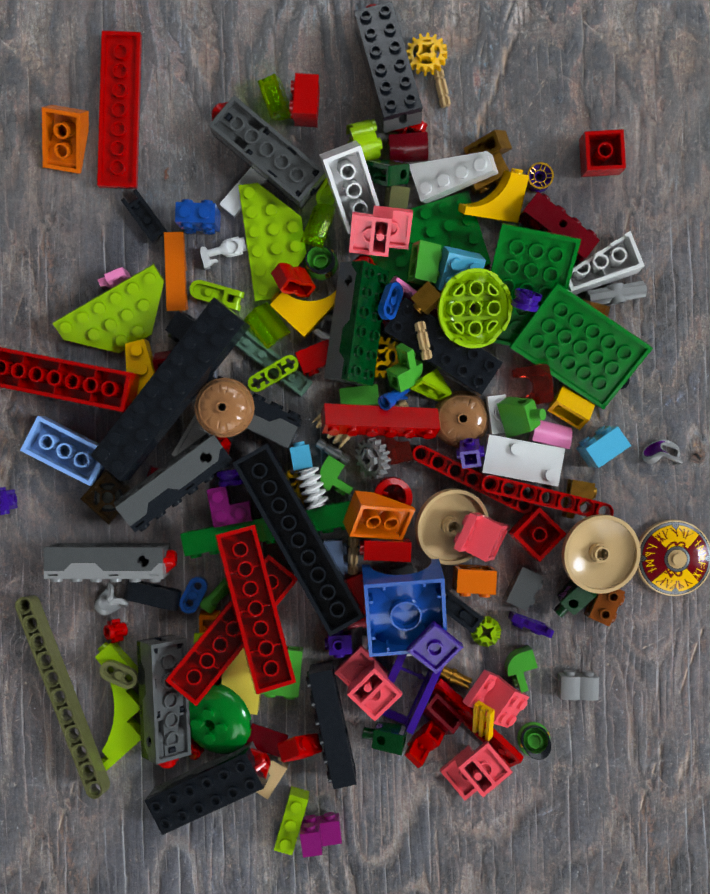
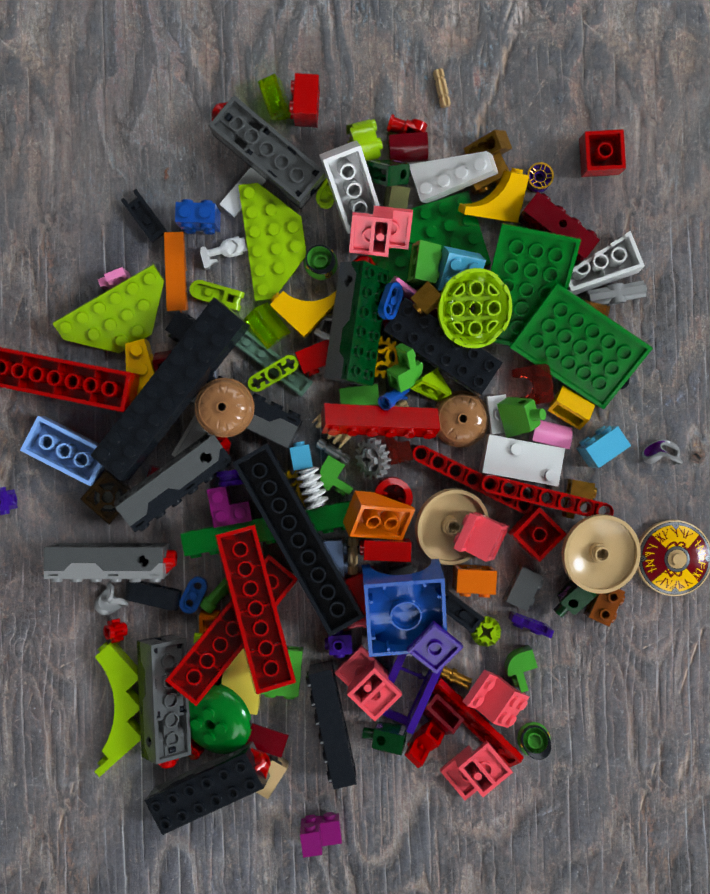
(64, 137): orange slope -> none
(69, 702): olive beam -> none
(118, 677): olive plate -> none
(119, 109): red plate -> none
(291, 820): lime arch -> none
(293, 280): red brick -> none
(299, 747): red brick -> none
(318, 225): clear neon green brick -> none
(388, 66): black piece -> none
(423, 340): tan axle -> none
(426, 54): yellow gear -> none
(470, 453): dark purple brick -> none
(479, 720): yellow tile -> none
(526, 299): dark purple wheel -> none
(578, 685): light grey brick -> none

